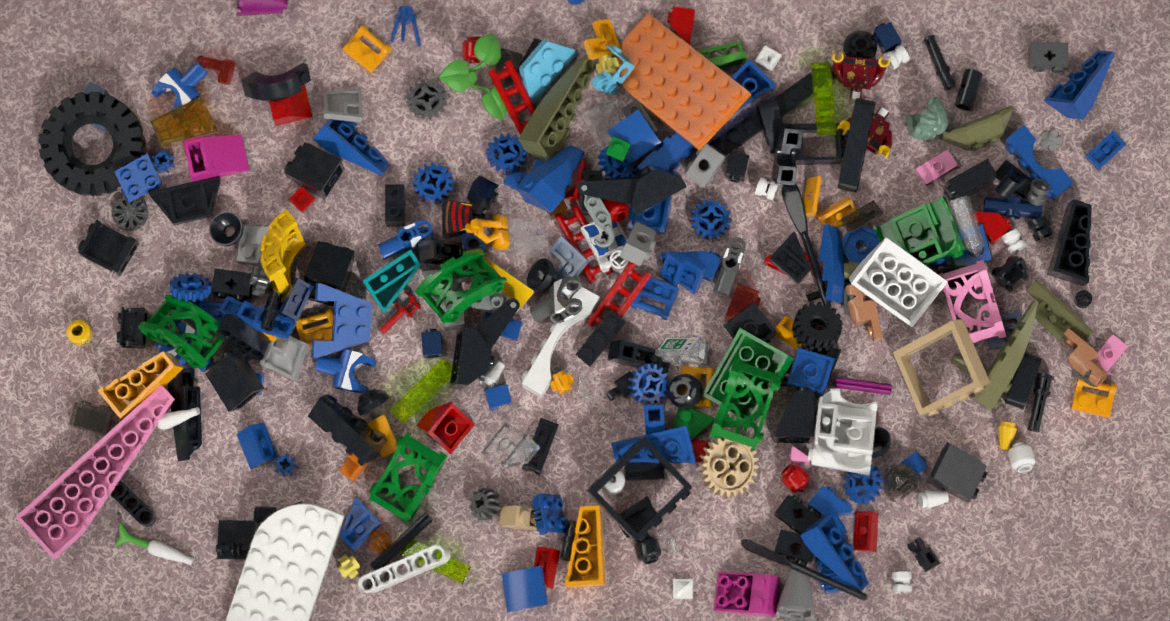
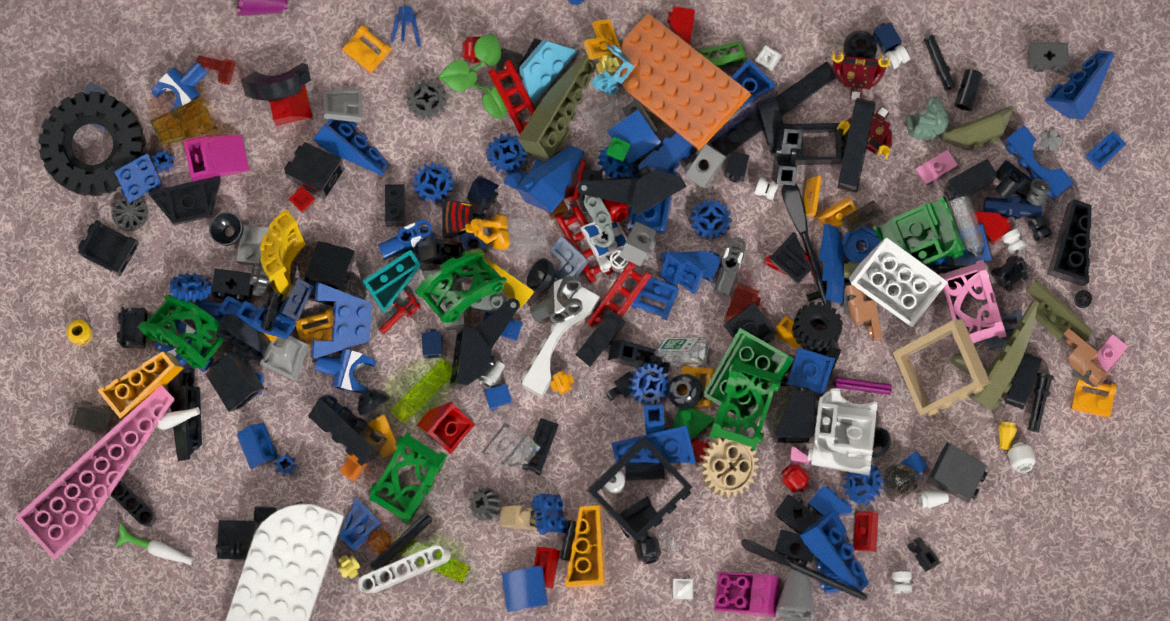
(823, 98): clear neon green slope -> none

